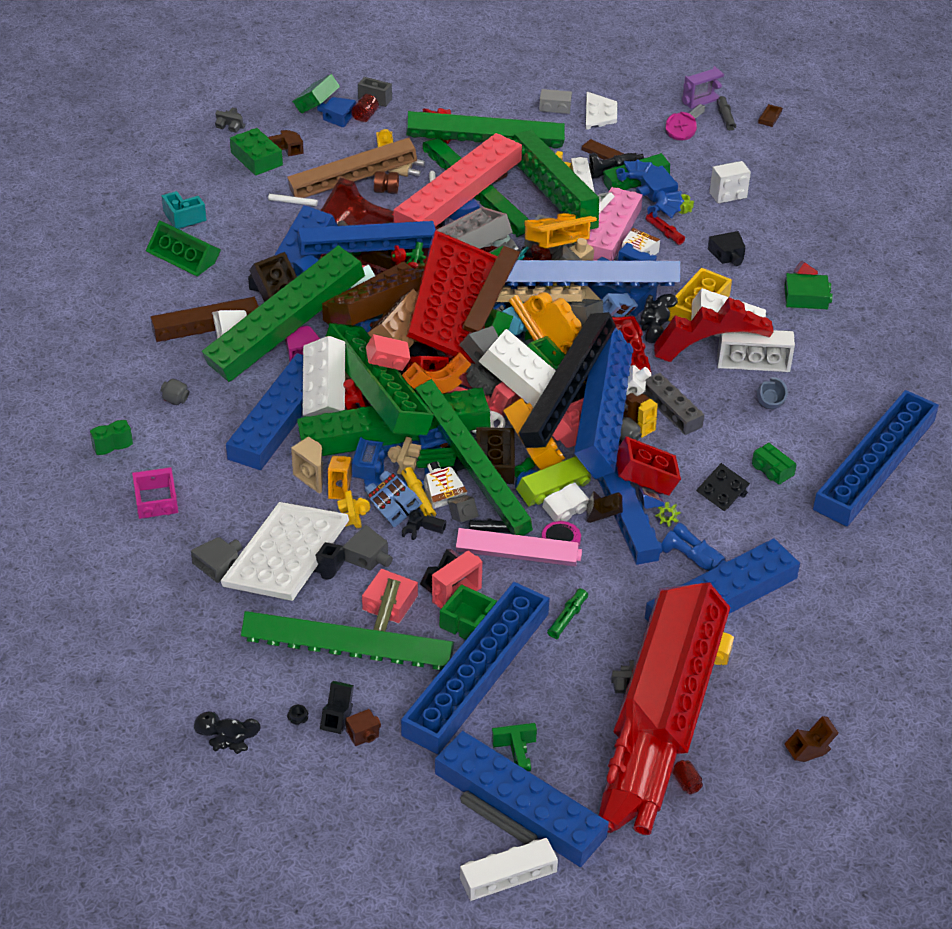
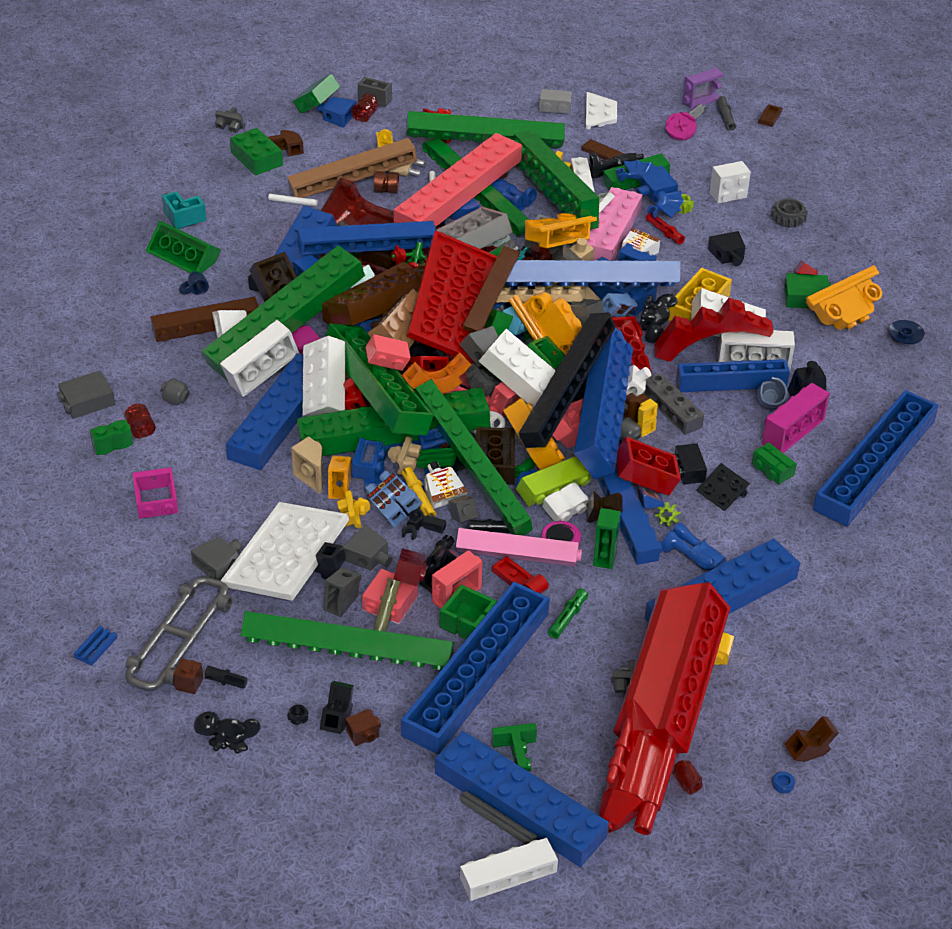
(85, 394): none -> dark grey brick
(93, 643): none -> blue tile
(139, 420): none -> clear red wheel
(188, 676): none -> copper brick
(194, 279): none -> dark blue piece
(221, 602): none -> flat silver bar
(225, 677): none -> black axle
(259, 358): none -> white brick
(341, 591): none -> dark grey torso
(410, 567): none -> dark red brick
(440, 548): none -> black pin
(512, 572): none -> red plate
(515, 196): none -> blue piece
(606, 538): none -> green brick
(690, 464): none -> black brick
(729, 375): none -> blue brick
(783, 782): none -> blue tile
(789, 212): none -> dark grey gear
(796, 417): none -> dark pink brick
(804, 376): none -> black torso
(847, 300): none -> light orange brick
(906, 332): none -> dark blue dish

